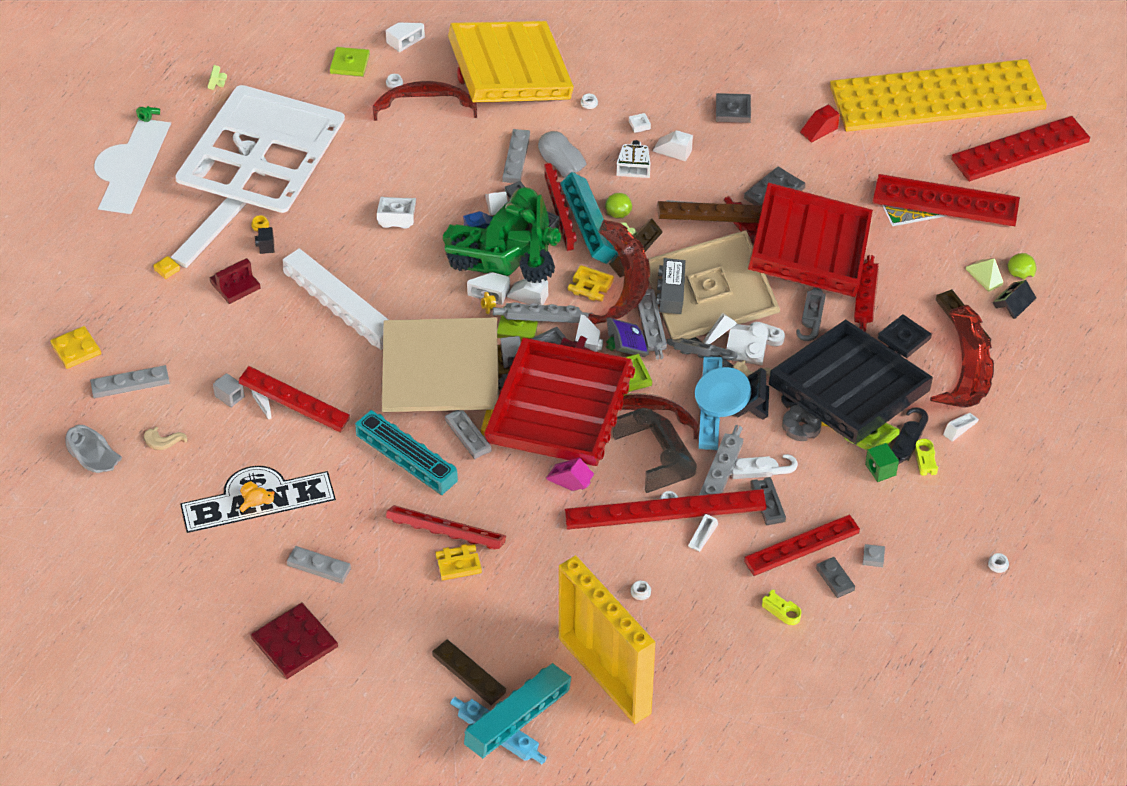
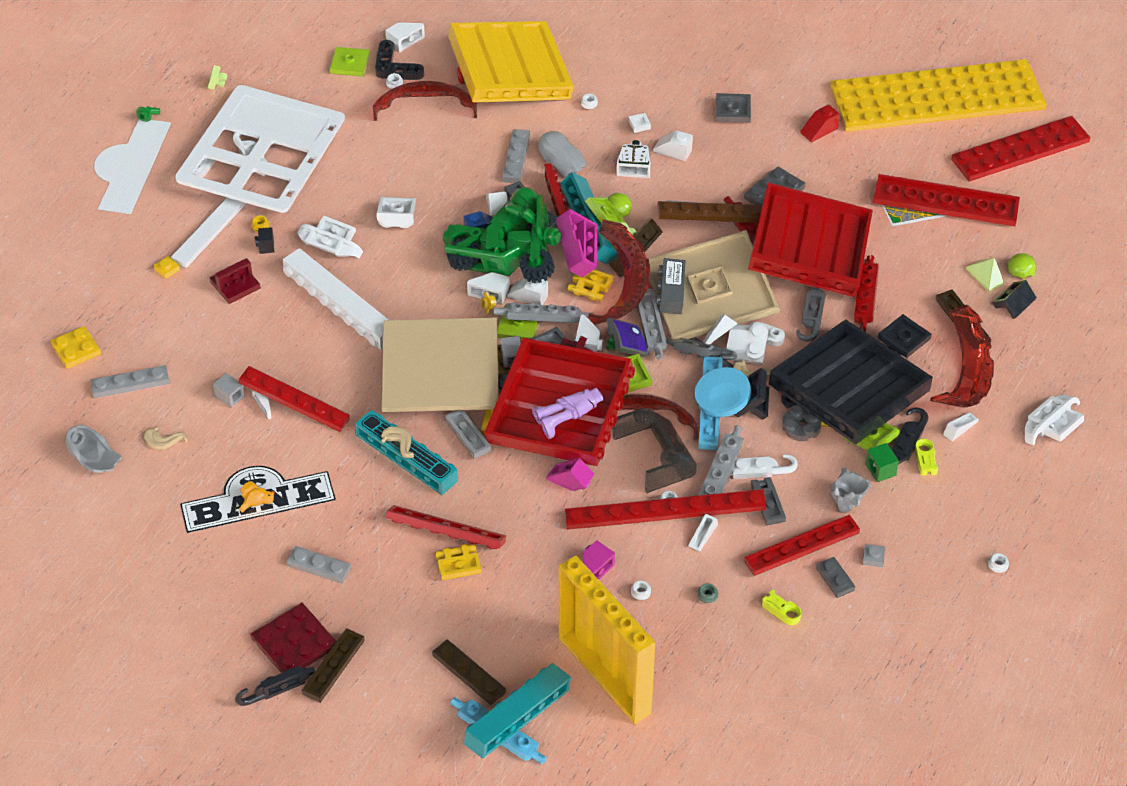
(276, 685): none -> black plate
(331, 237): none -> white plate
(333, 665): none -> dark brown plate
(400, 435): none -> tan piece
(416, 71): none -> black beam
(571, 406): none -> lavender piece
(578, 242): none -> dark pink wedge
(598, 559): none -> dark pink slope
(604, 209): none -> lime plate
(707, 589): none -> sand green plate
(849, 490): none -> light grey hair
(1053, 419): none -> white plate

